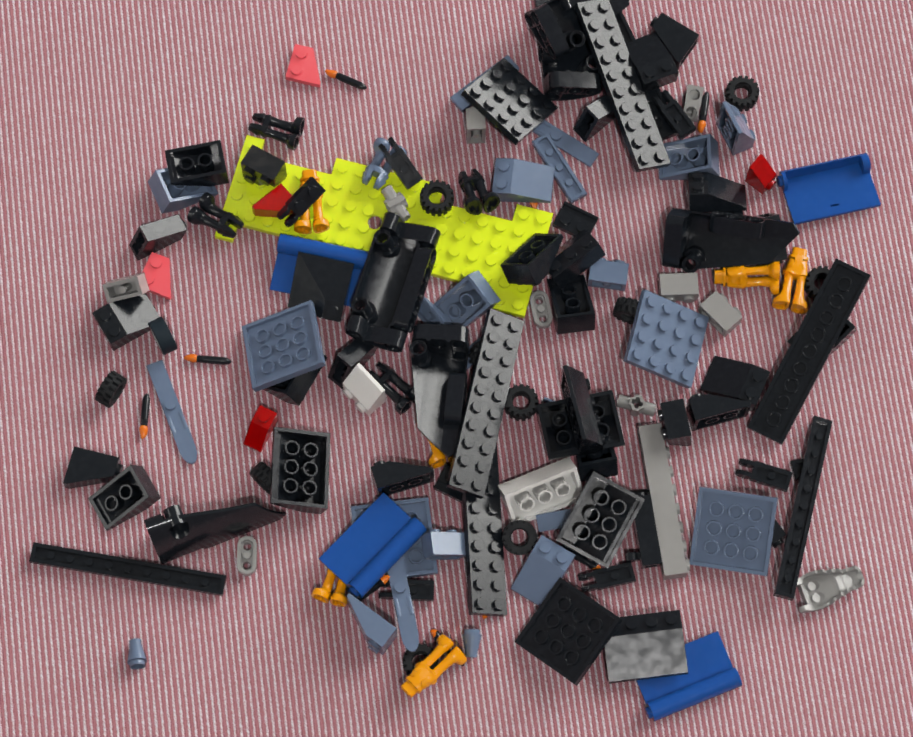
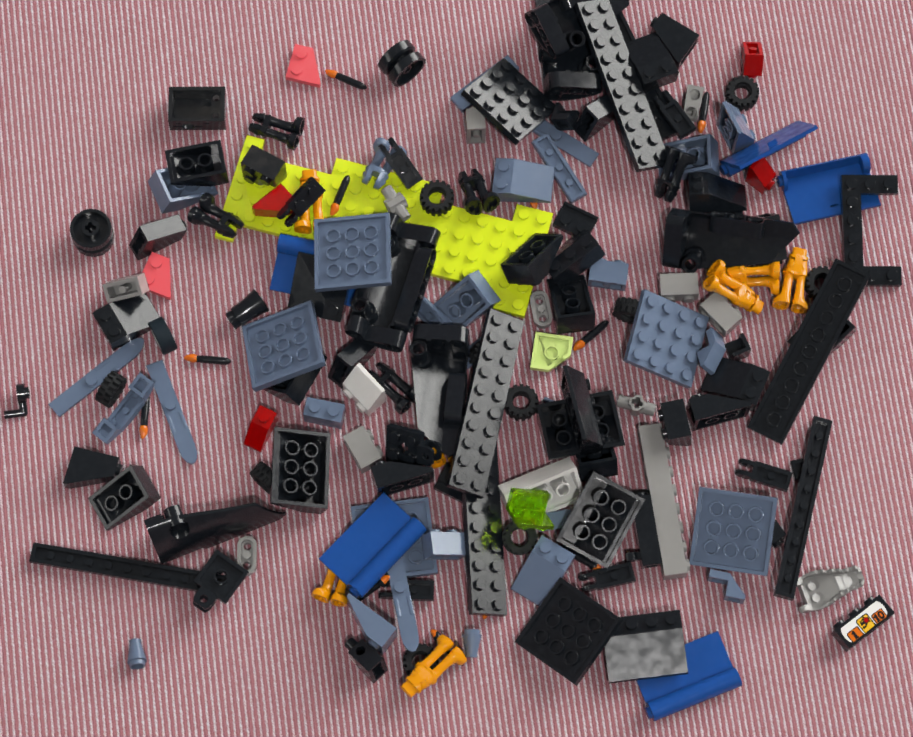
(22, 395): none -> black plate
(92, 232): none -> black wheel
(96, 376): none -> sand blue piece
(126, 411): none -> sand blue slope
(197, 108): none -> black piece
(211, 588): none -> black plate
(246, 310): none -> black plant
(324, 412): none -> sand blue brick
(340, 194): none -> black piece
(352, 252): none -> sand blue plate
(362, 448): none -> light grey brick
(366, 659): none -> black torso
(401, 63): none -> black wheel
(418, 451): none -> black plate
(528, 508): none -> clear neon green bracket
(550, 351): none -> yellowish green plate
(563, 119): none -> black panel
(592, 334): none -> black piece
(683, 161): none -> black piece
(712, 354): none -> sand blue slope
(732, 592): none -> sand blue slope
(738, 348): none -> black panel
(742, 295): none -> light orange piece
(752, 59): none -> red slope
(765, 147): none -> blue door
(851, 190): none -> black plate
(862, 622): none -> brick

